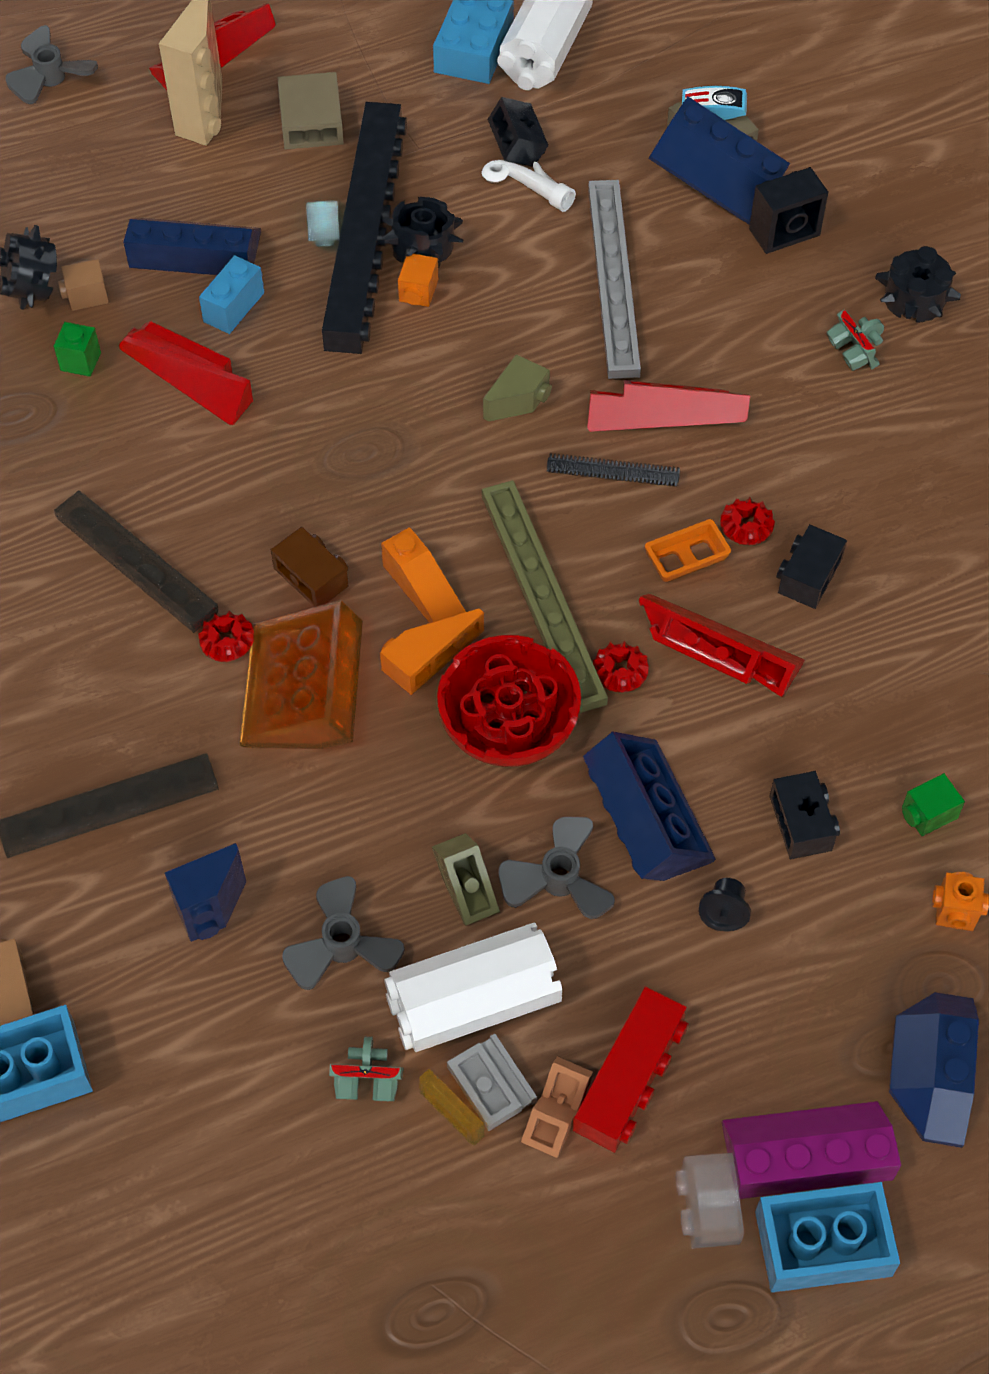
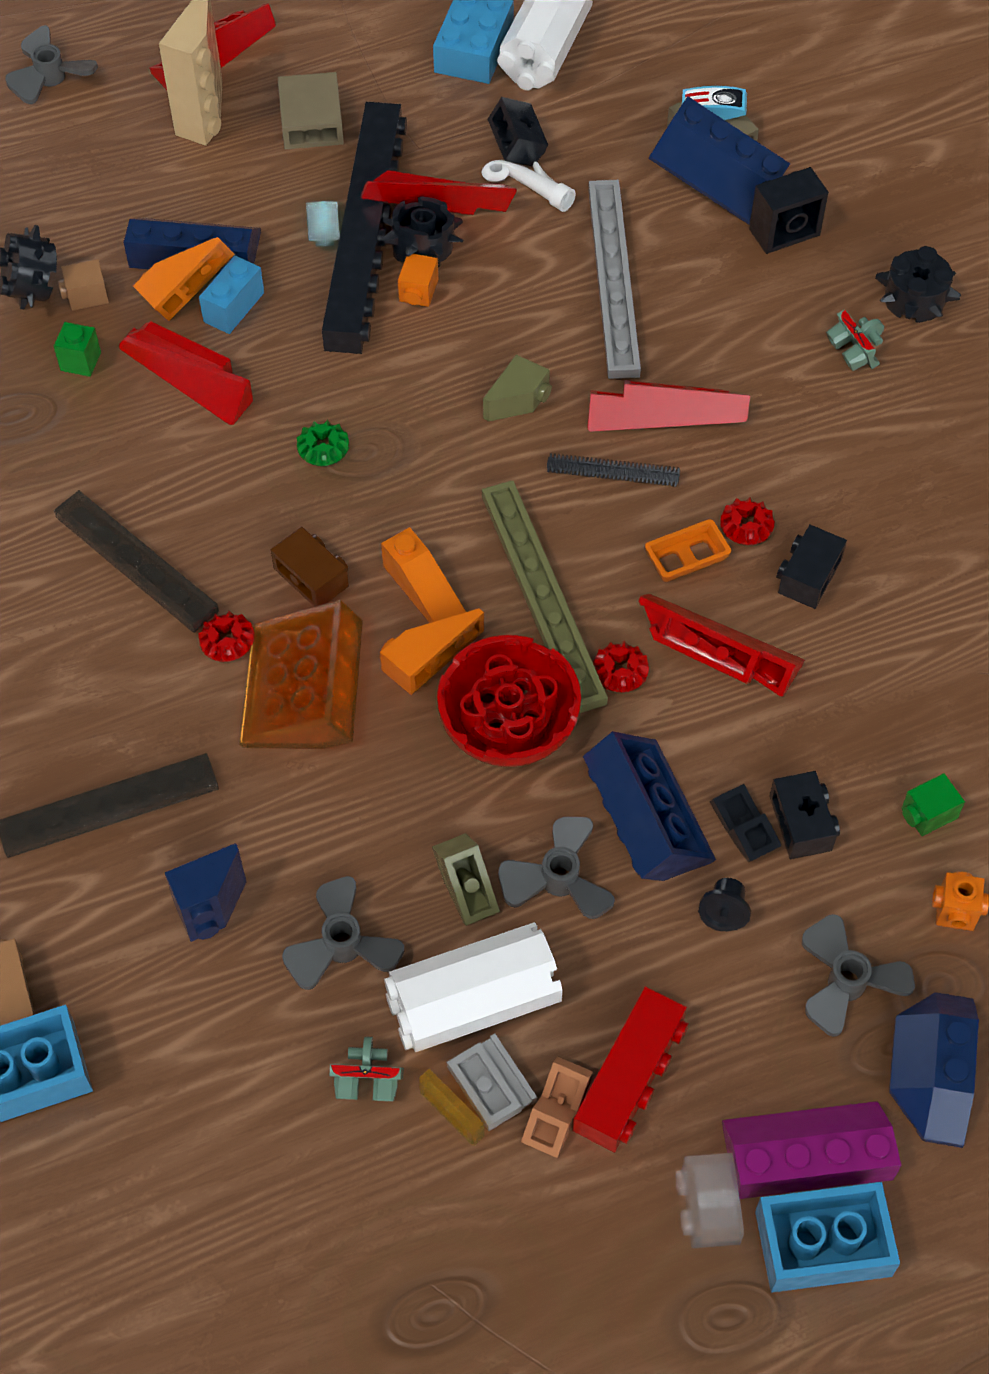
(178, 278): none -> orange slope
(323, 453): none -> green gear
(459, 196): none -> red wedge
(745, 824): none -> black slope
(829, 944): none -> dark grey piece

